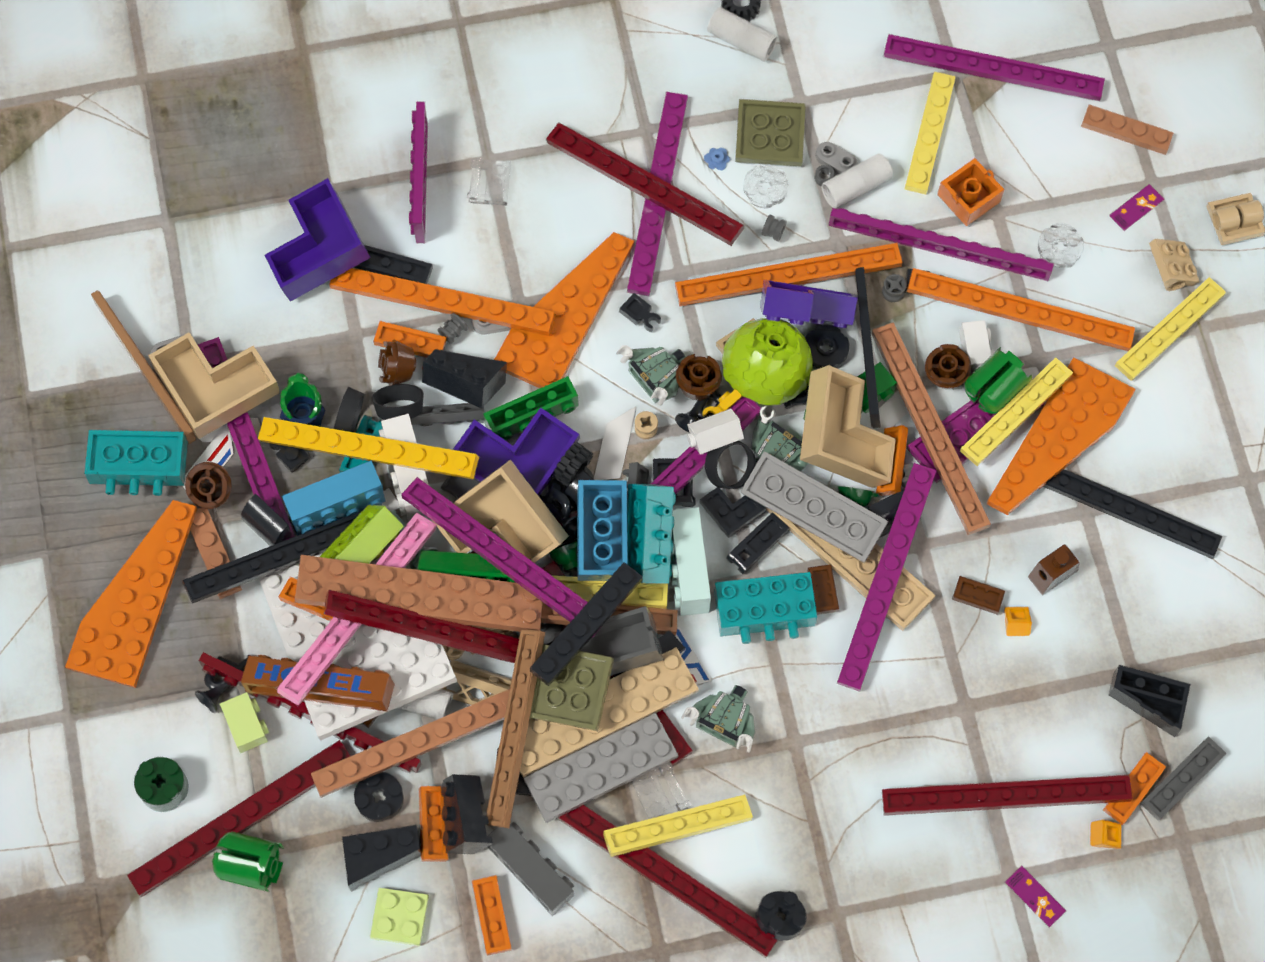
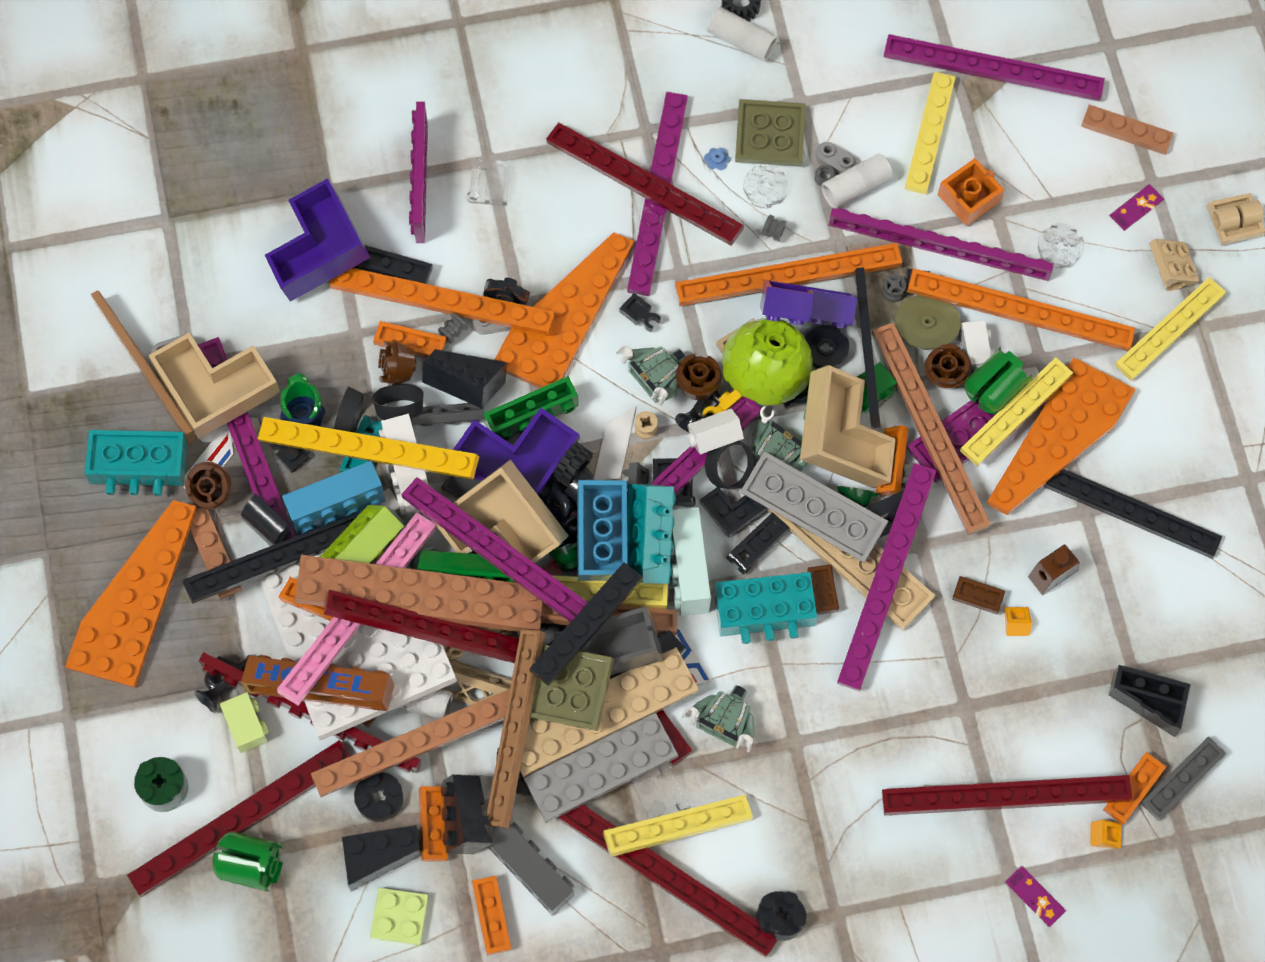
(506, 291): none -> black plate
(927, 322): none -> olive piece

